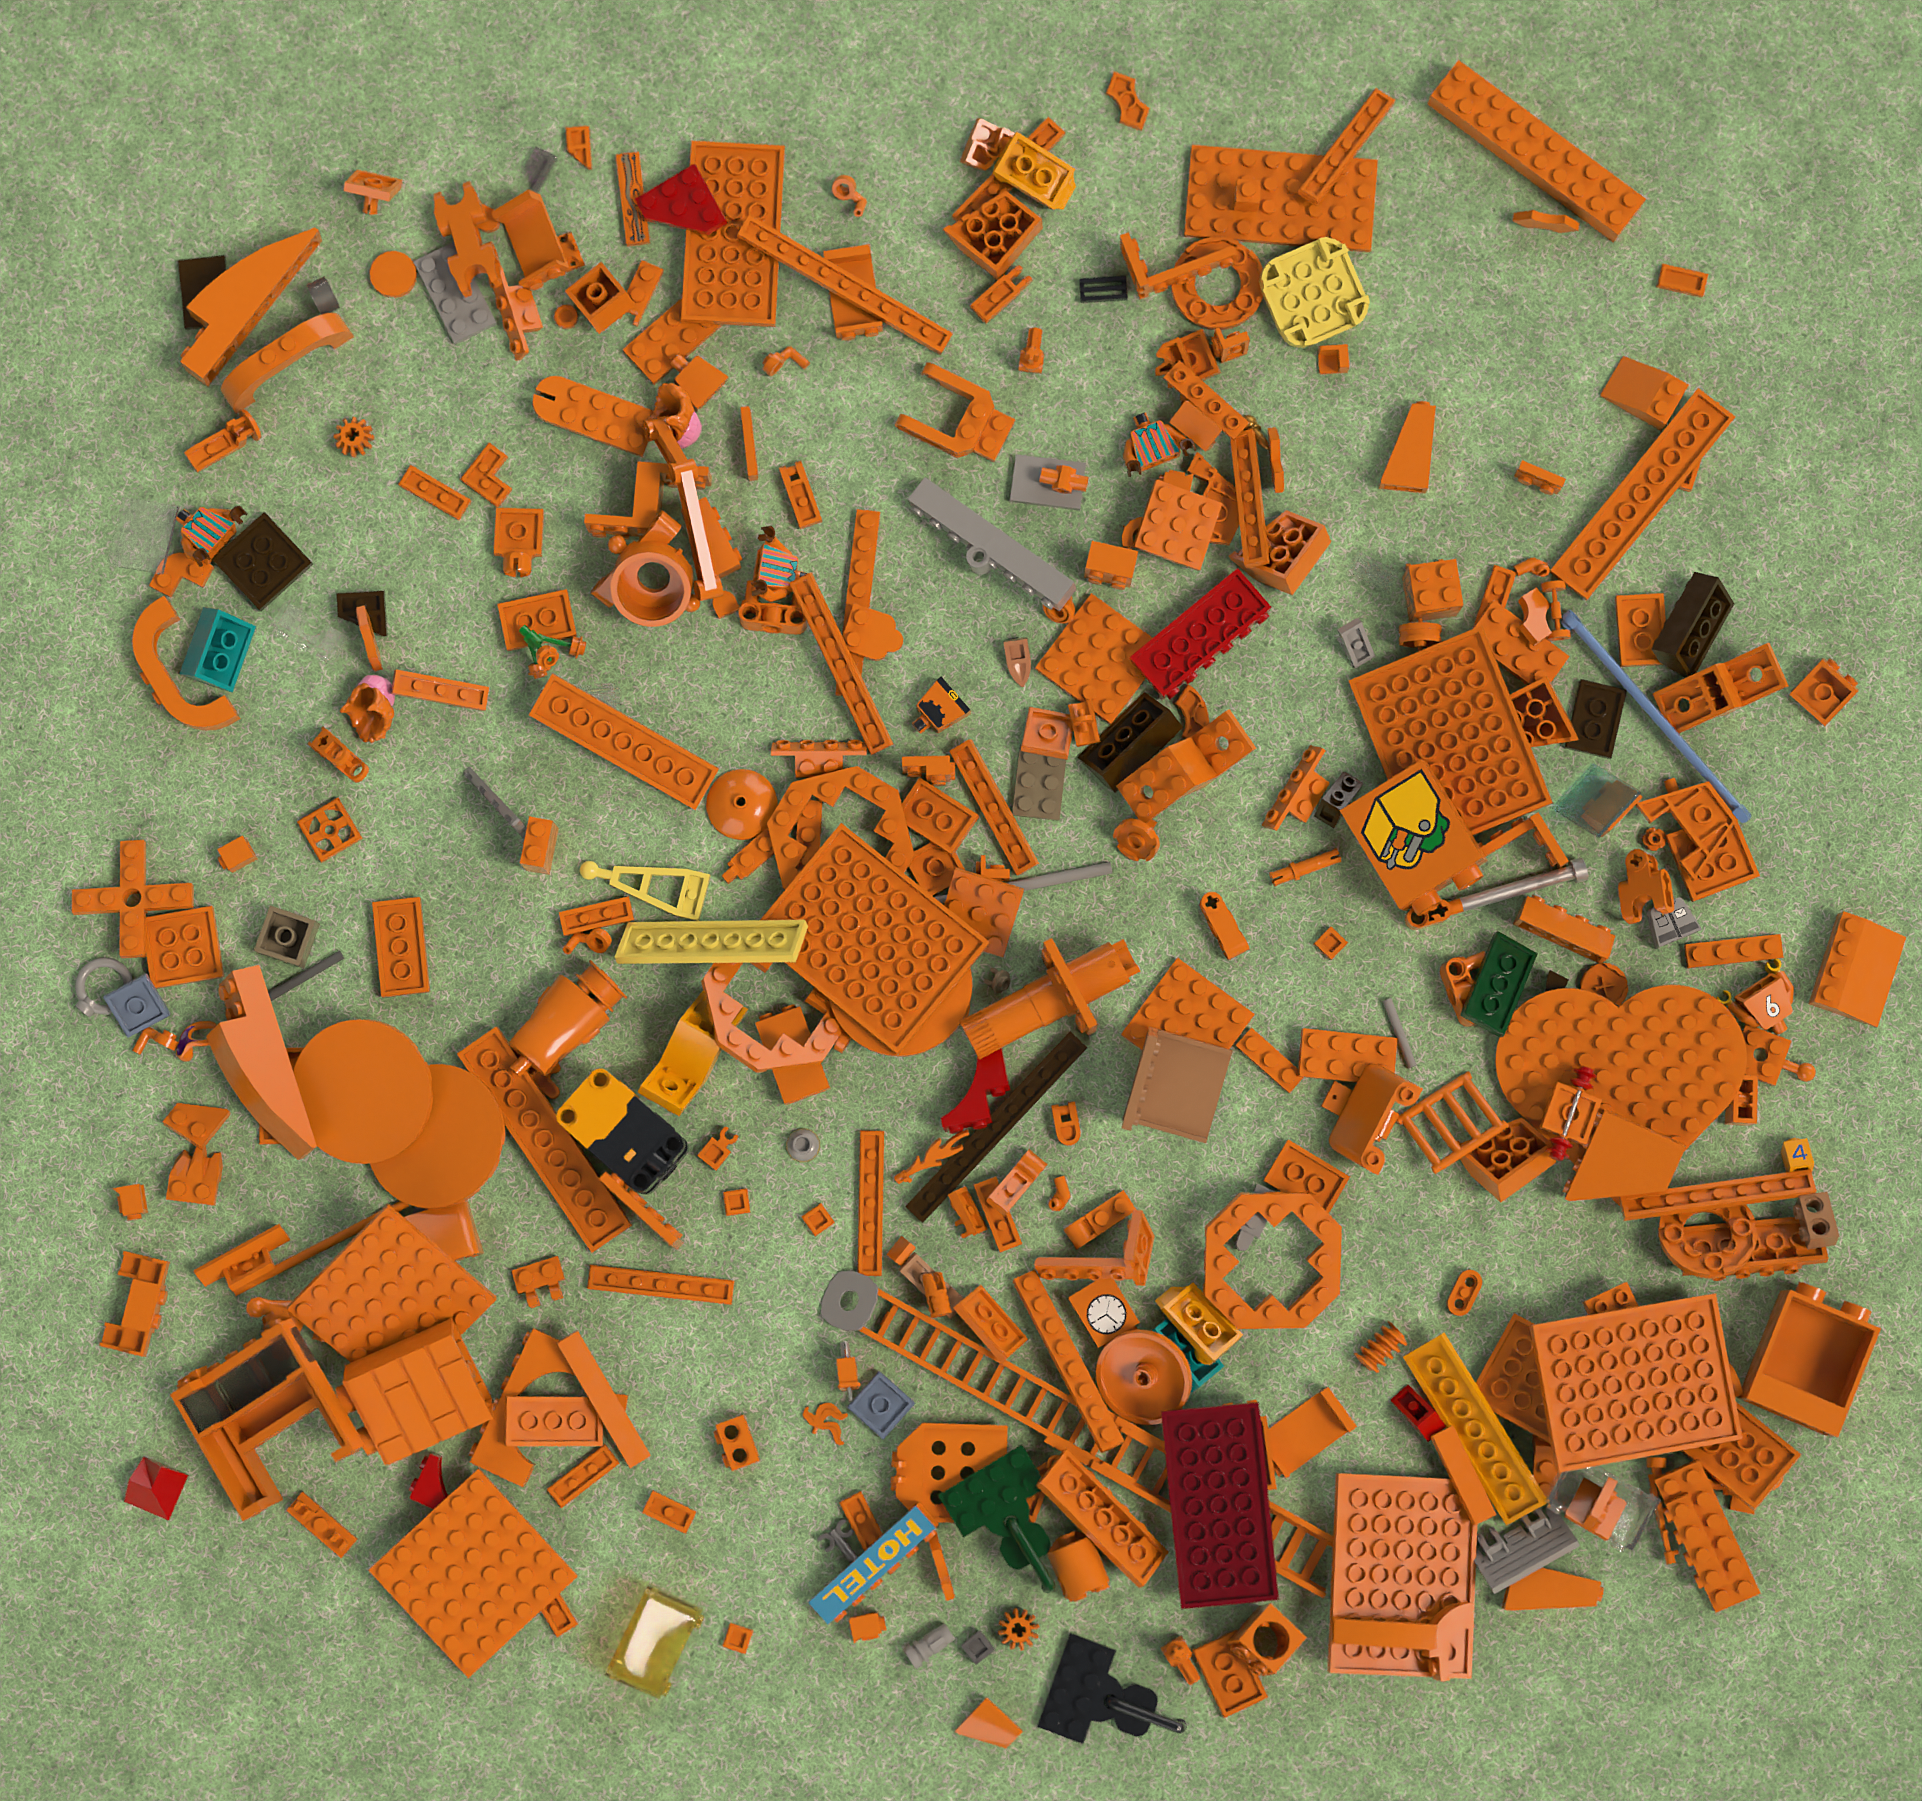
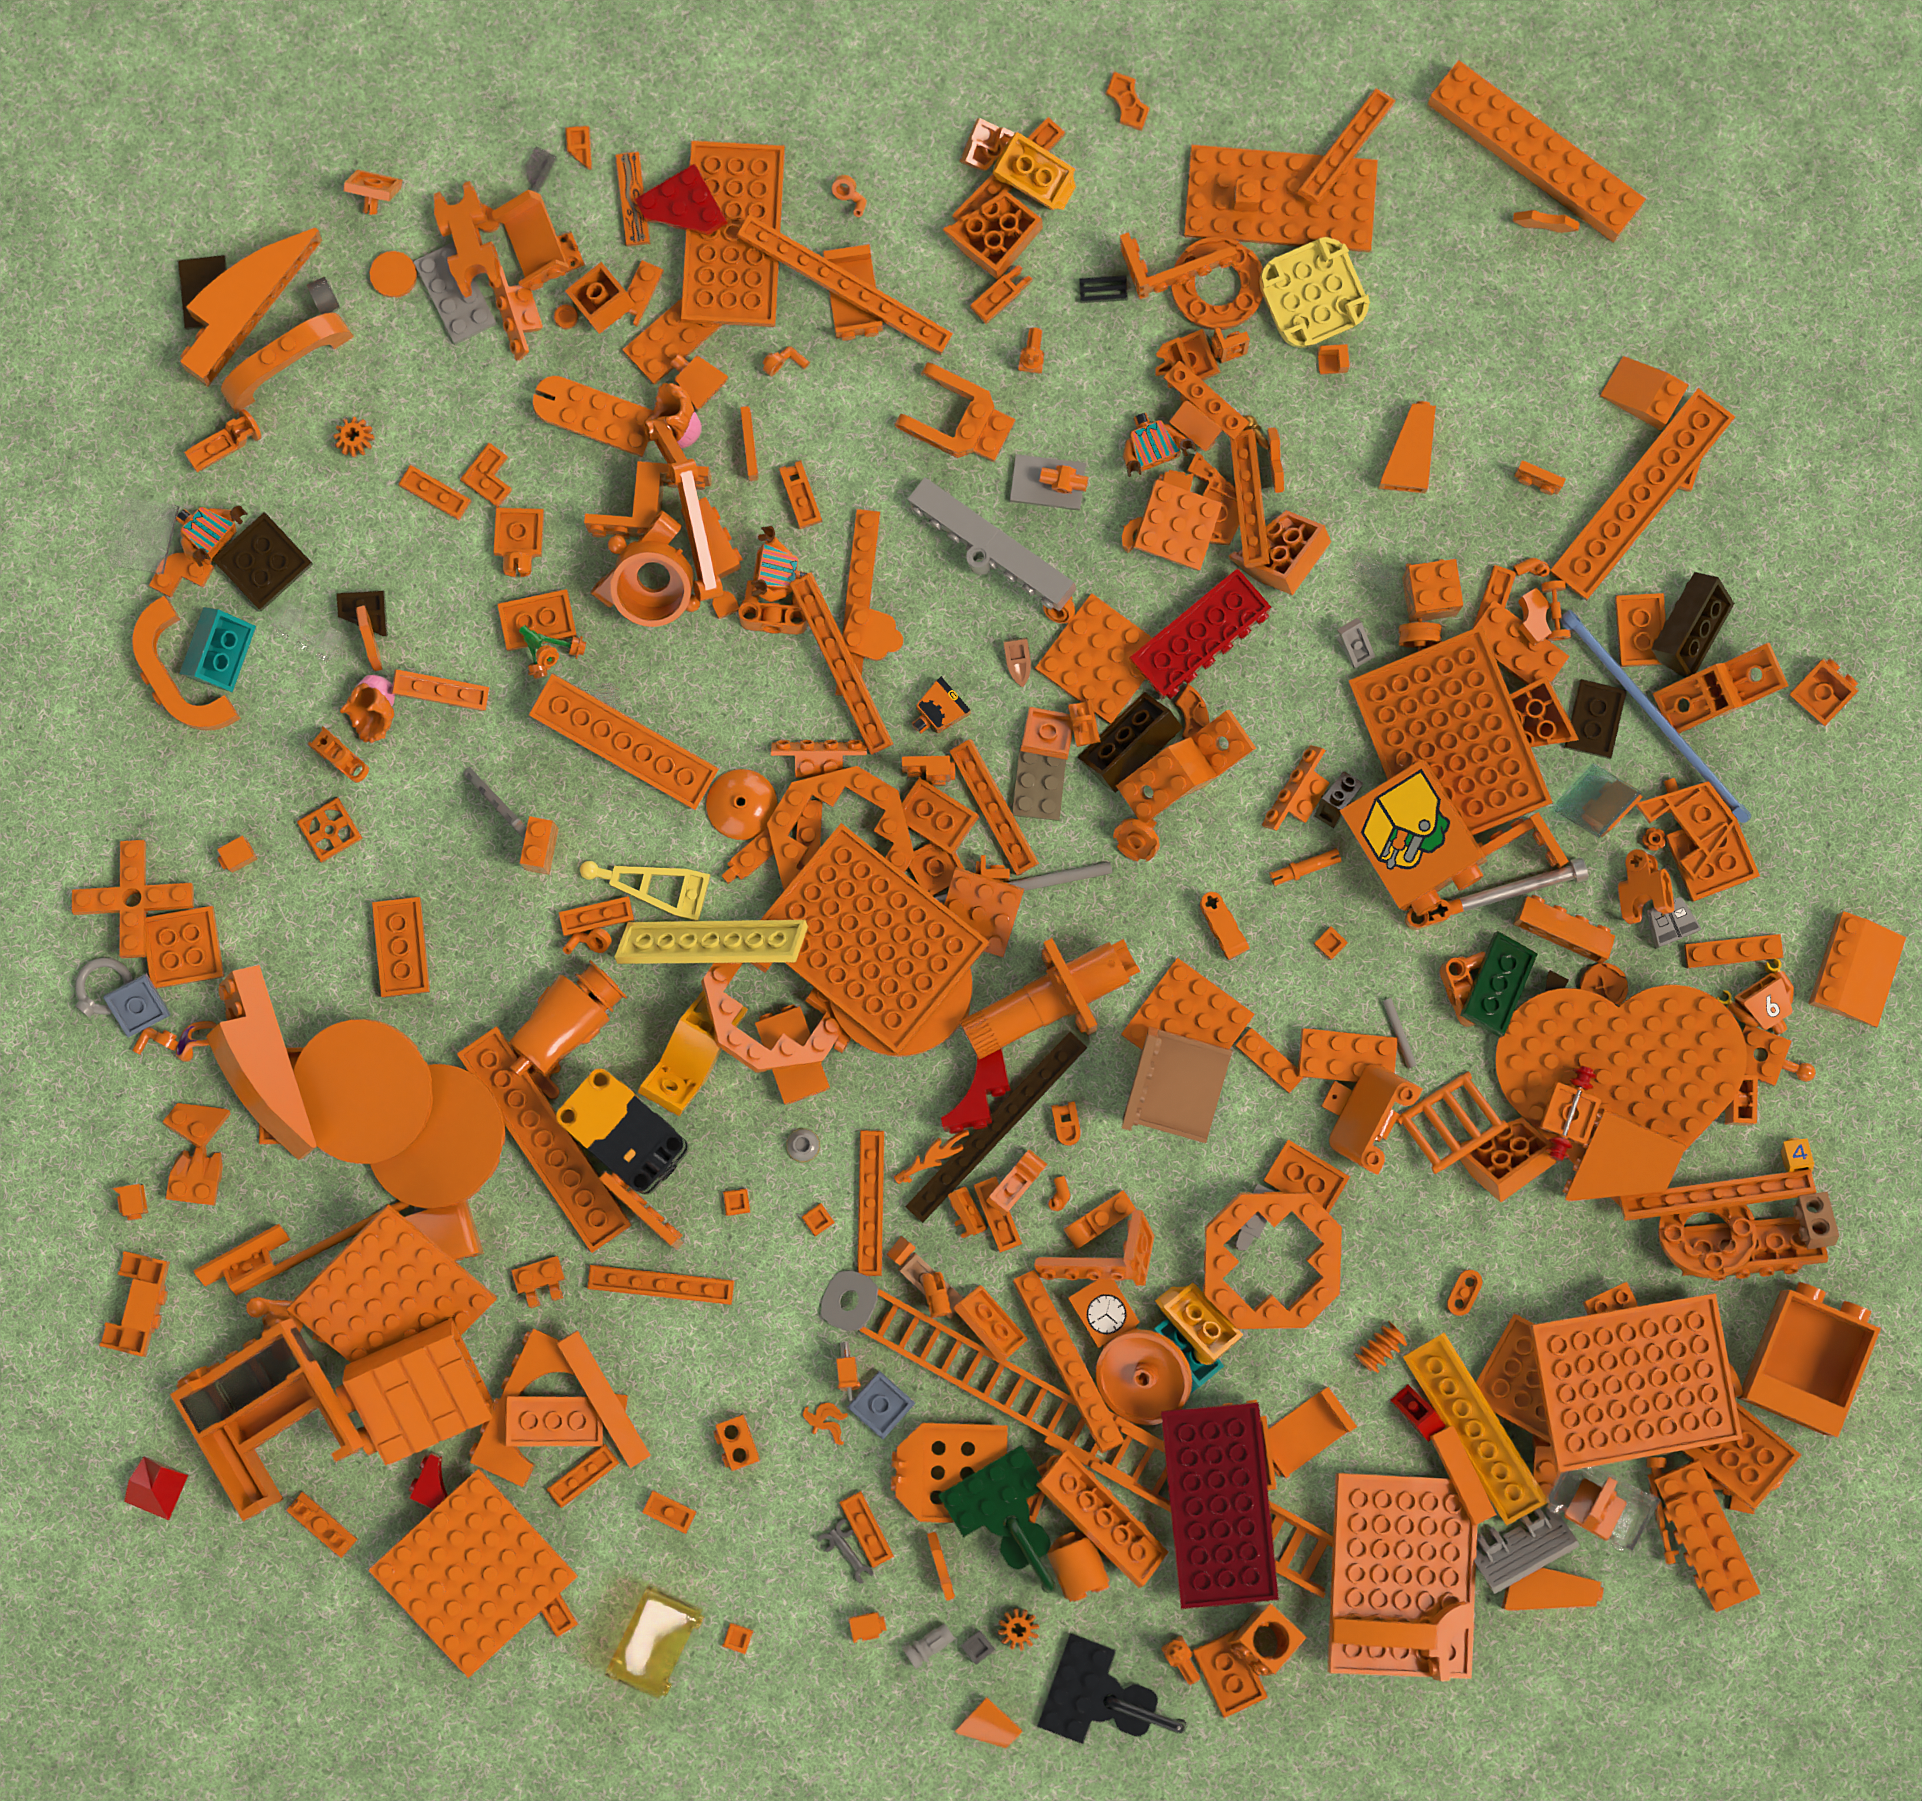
(287, 937): dark tan brick -> none
(305, 975): dark grey bar -> none
(716, 1151): orange plate -> none
(873, 1563): dark azure brick -> none
(1000, 982): dark tan plate -> none
(1110, 565): orange brick -> none
(1682, 280): orange tile -> none

